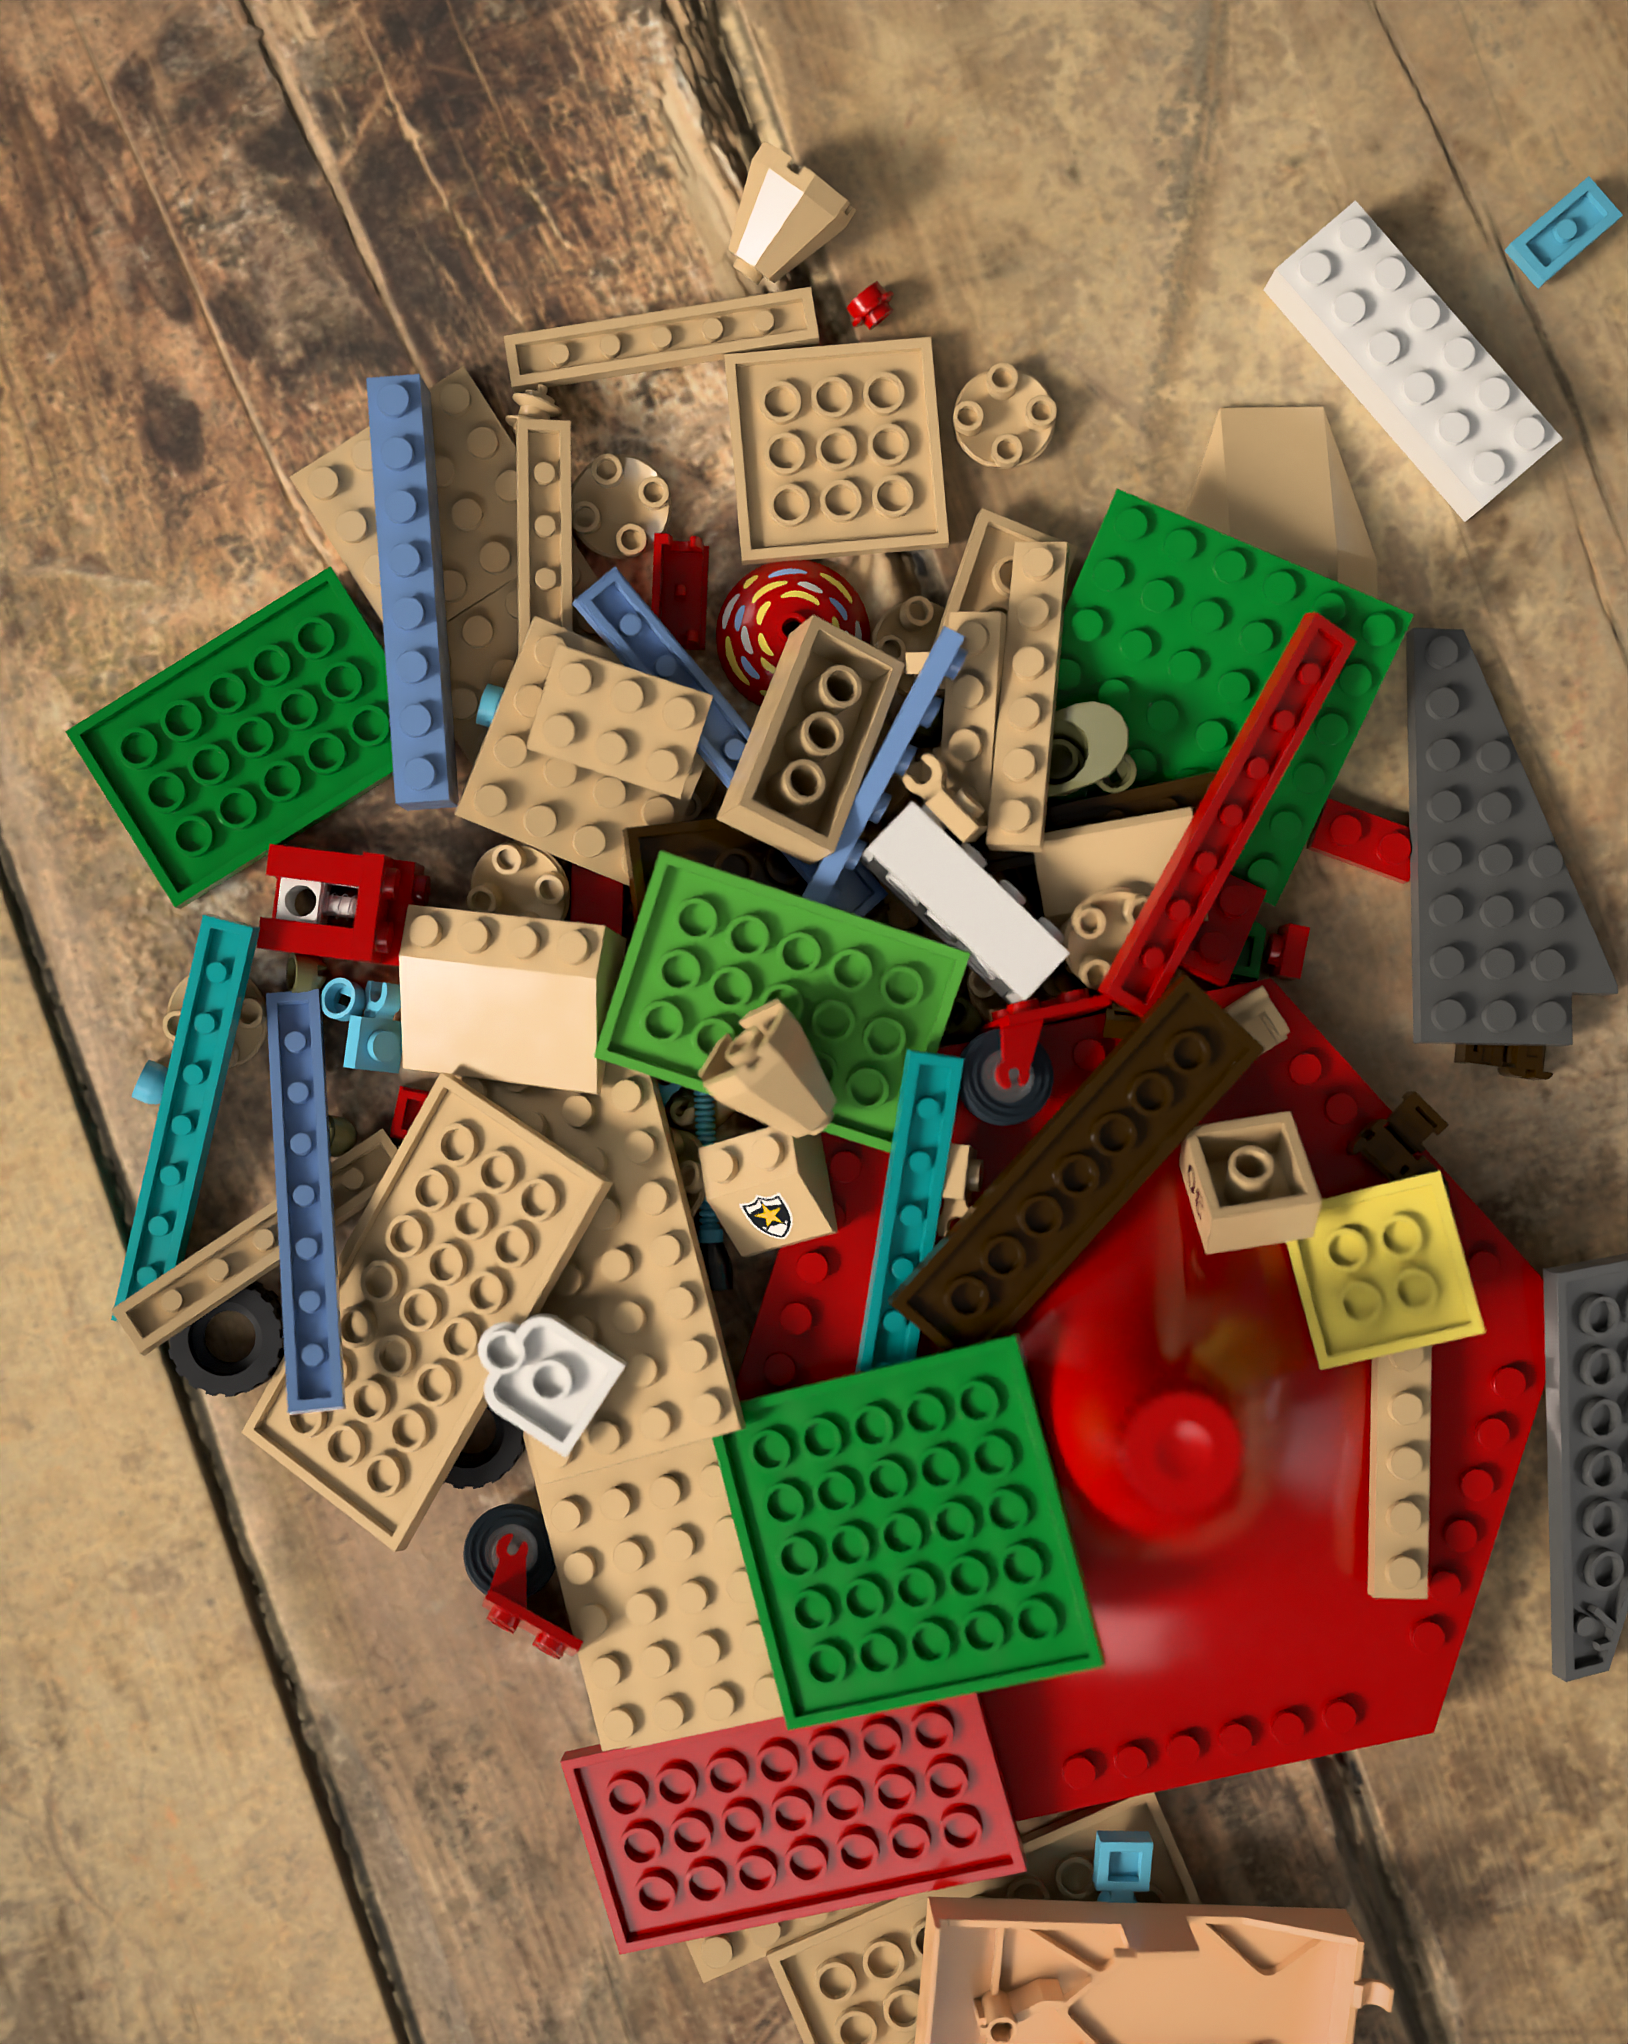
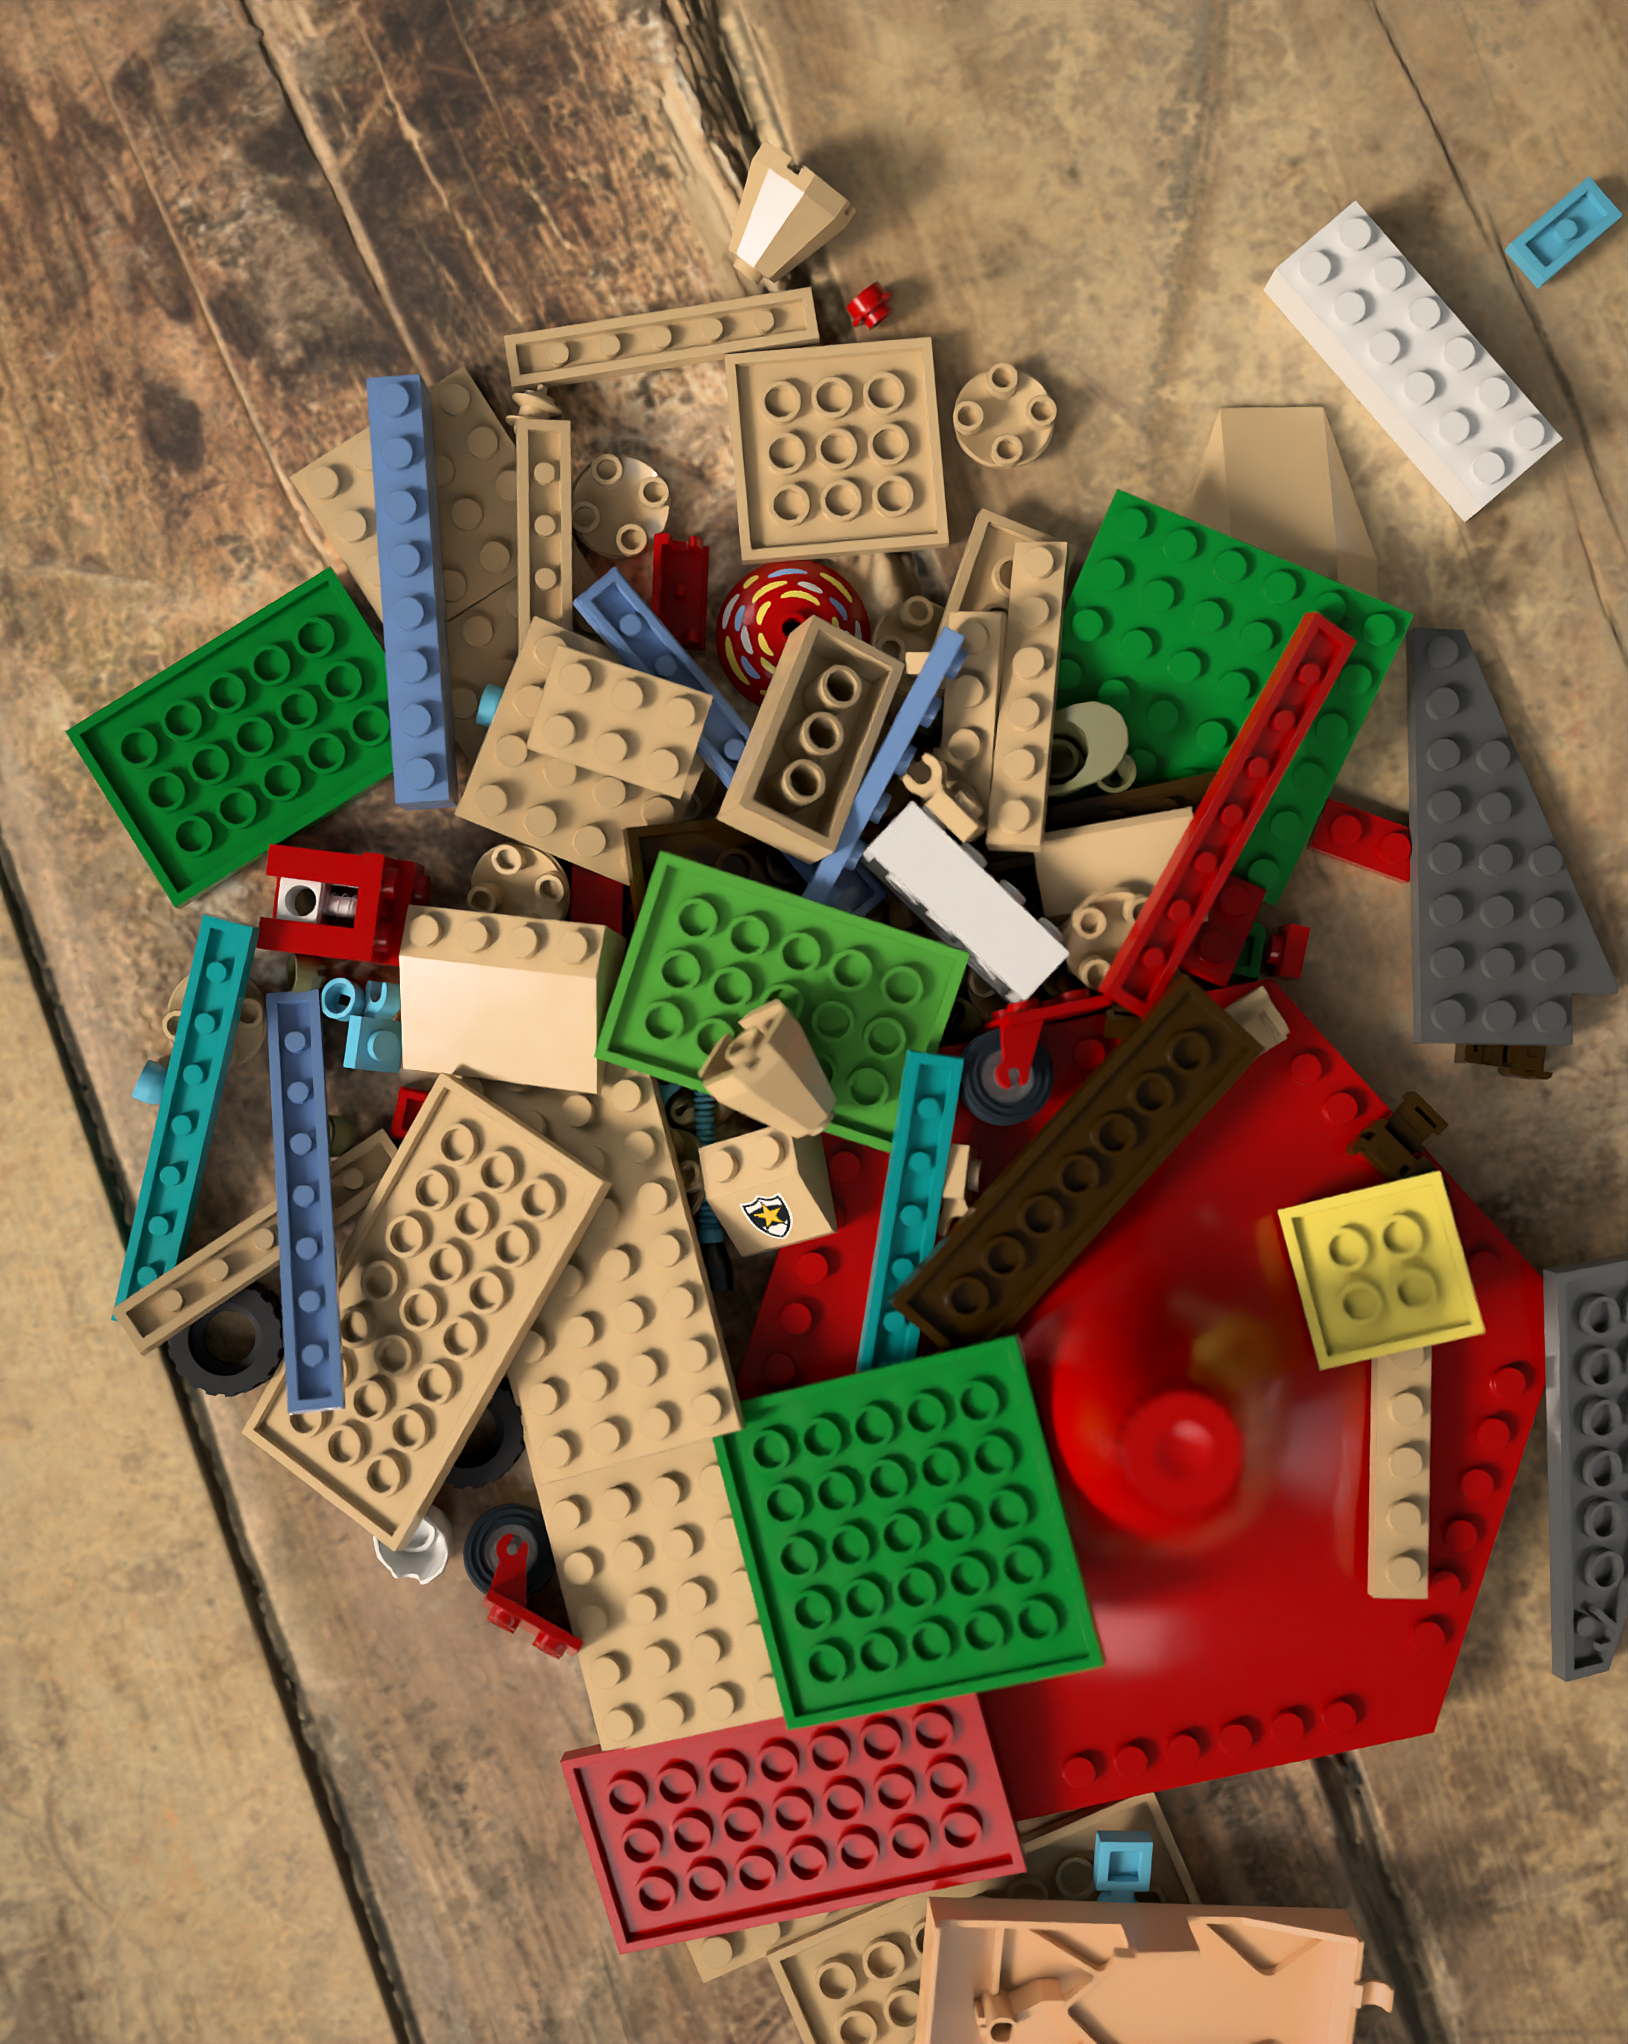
(427, 1551): none -> white hair
(546, 1377): white plate -> none
(1249, 1183): tan brick -> none

